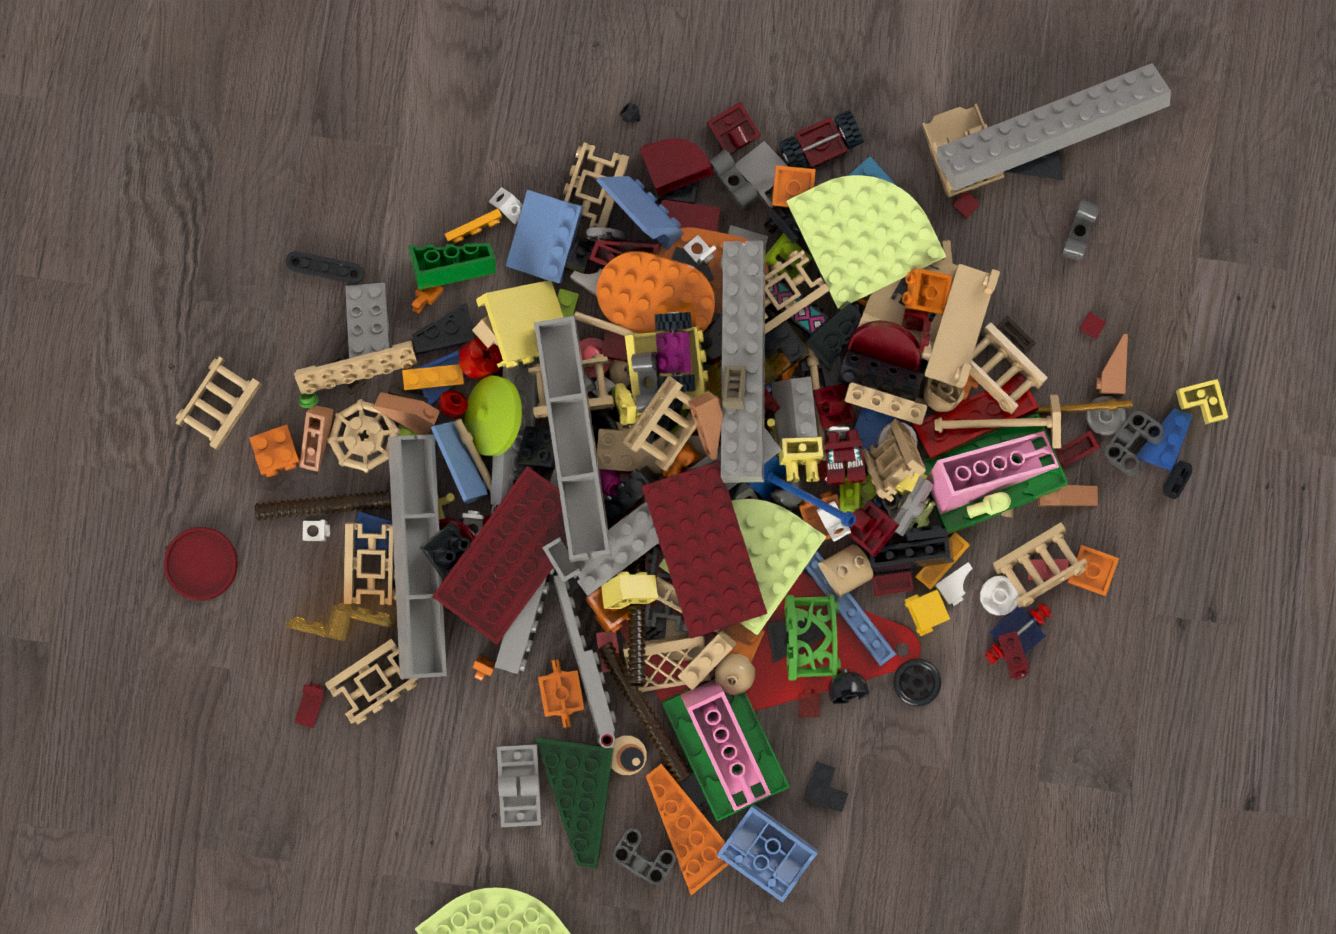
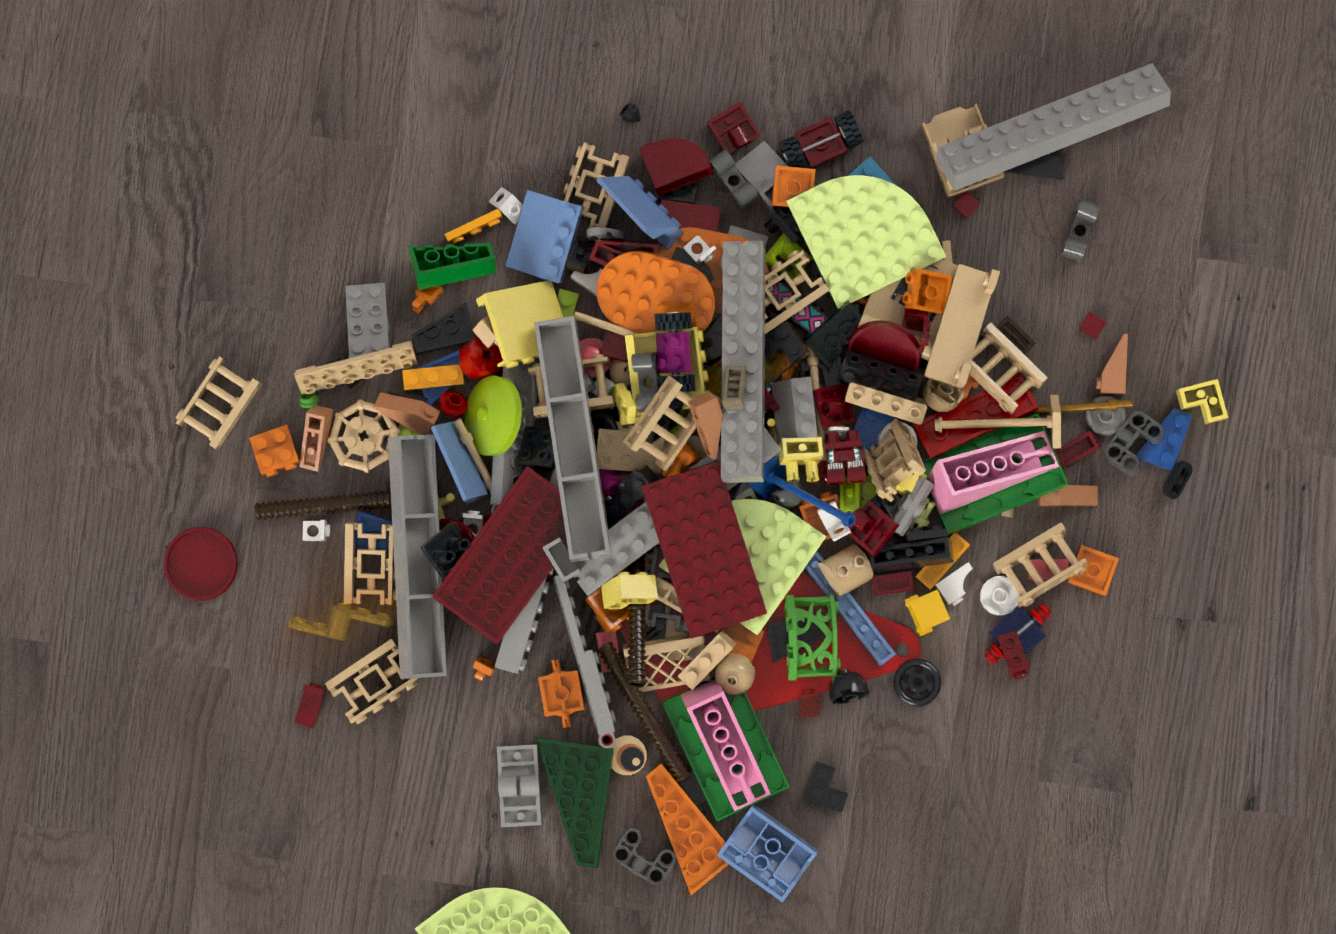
(324, 267): black plate -> none
(991, 504): yellowish green arm -> none

